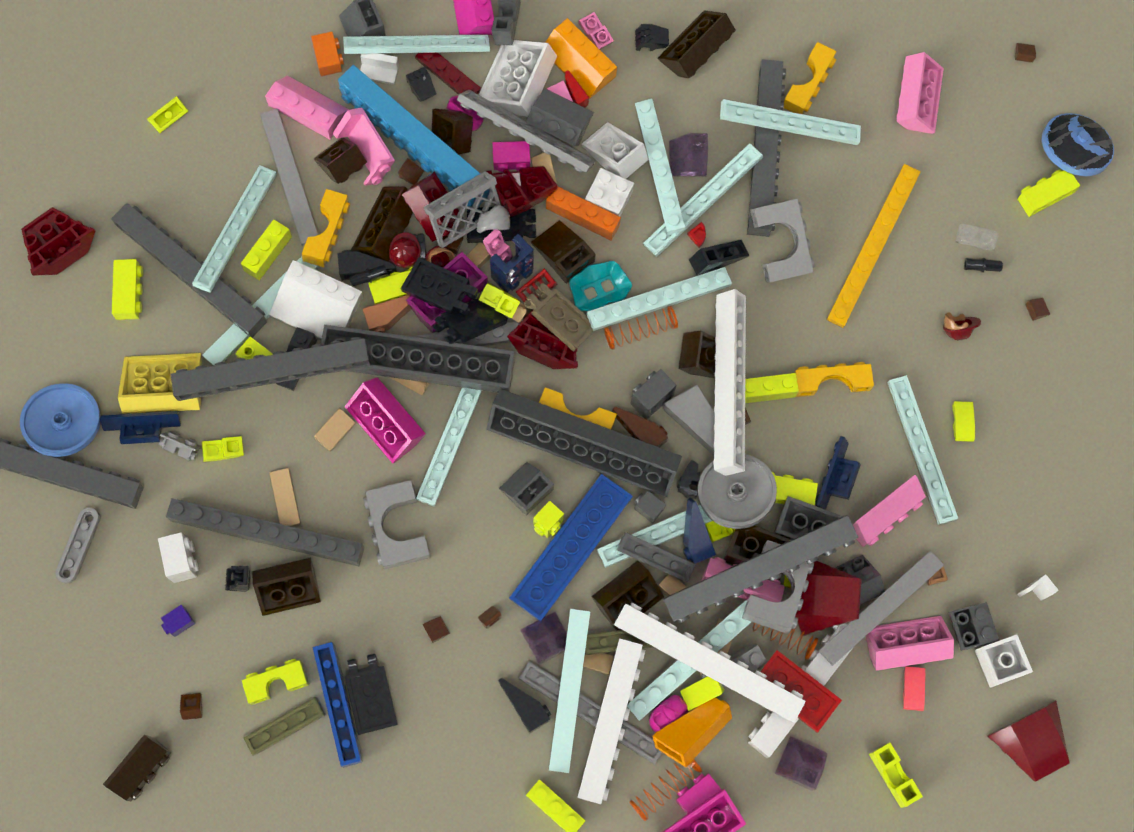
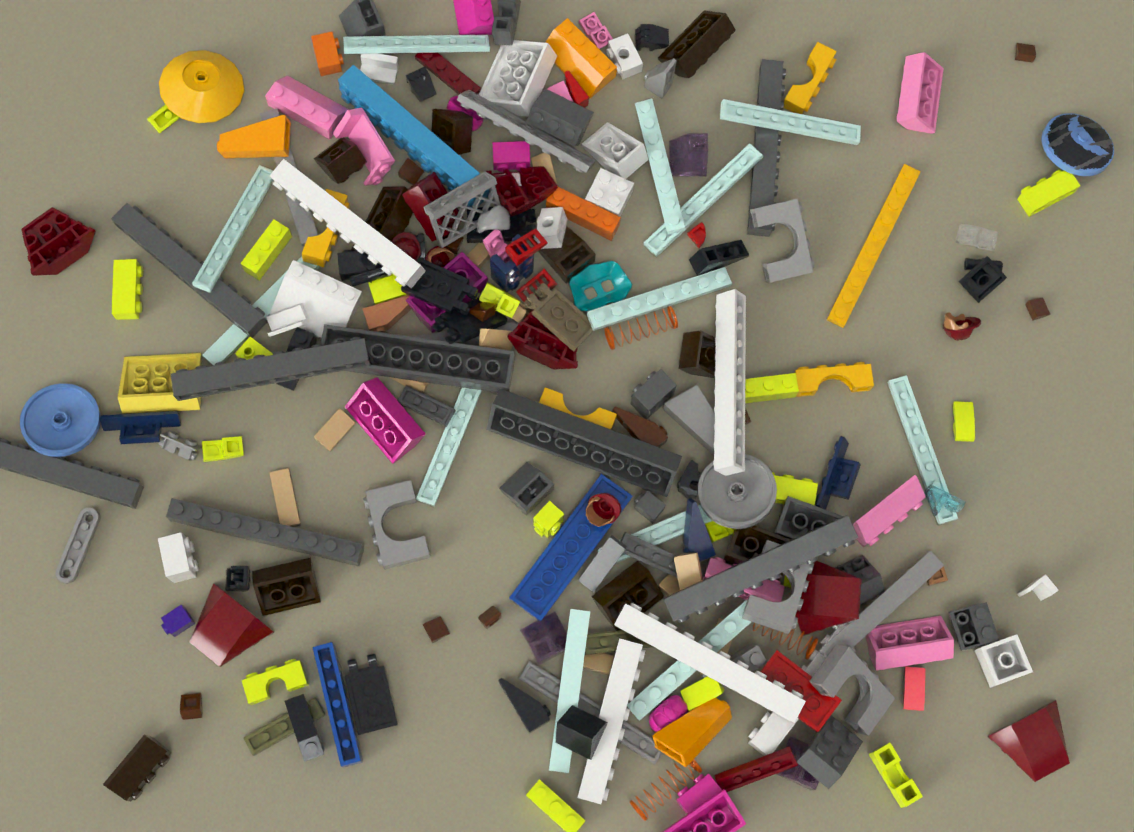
(201, 99): none -> yellow dish
(226, 628): none -> dark red wedge
(257, 140): none -> light orange slope
(287, 319): none -> white panel
(304, 727): none -> black slope
(347, 223): none -> white brick
(426, 406): none -> dark grey tile
(483, 310): none -> reddish brown slope
(495, 339): none -> tan slope
(518, 259): none -> red slope
(552, 226): none -> white brick
(580, 731): none -> black slope
(602, 563): none -> tile
(603, 509): none -> dark red piece
(624, 47): none -> white brick
(660, 78): none -> light grey slope
(688, 569): none -> tan slope
(756, 769): none -> dark red plate
(830, 752): none -> dark grey brick
(873, 696): none -> light grey arch
(938, 497): none -> clear light blue slope
(982, 279): none -> black slope

